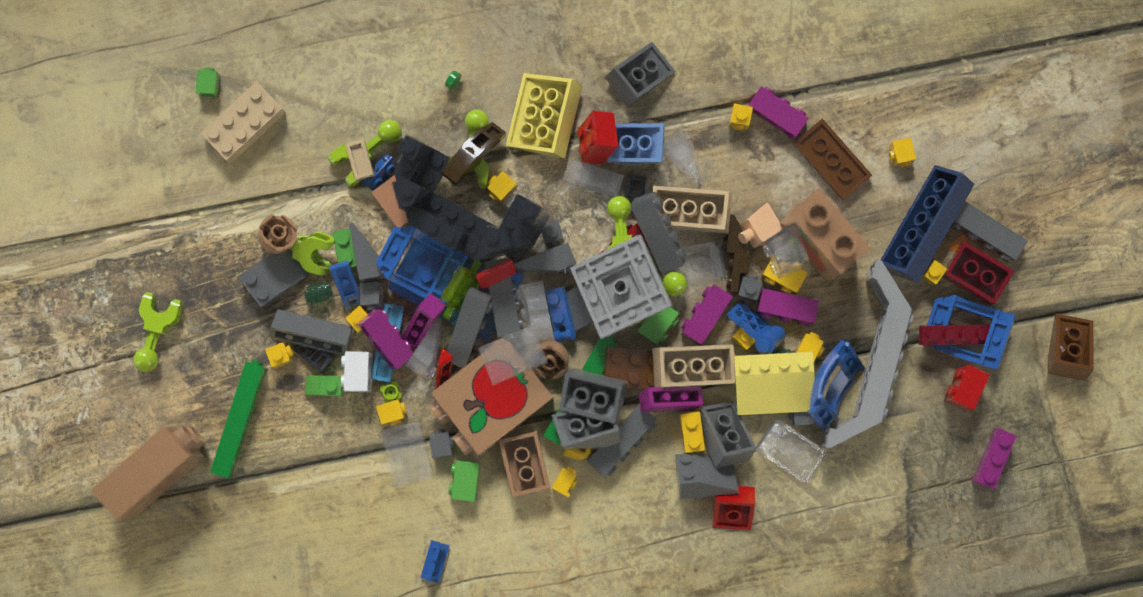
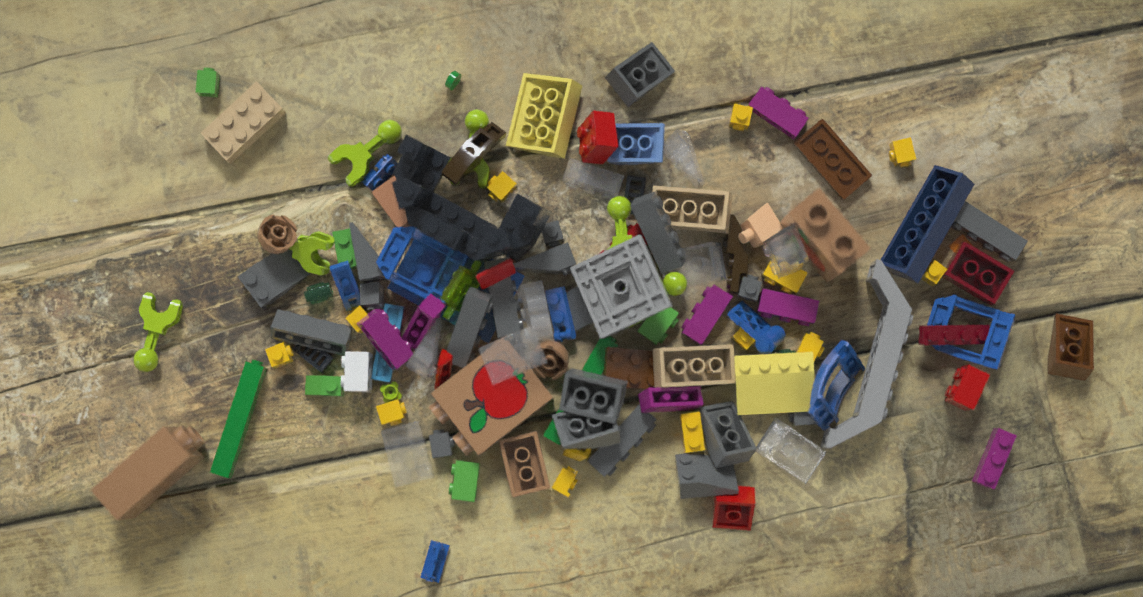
(360, 160): tan tile -> none

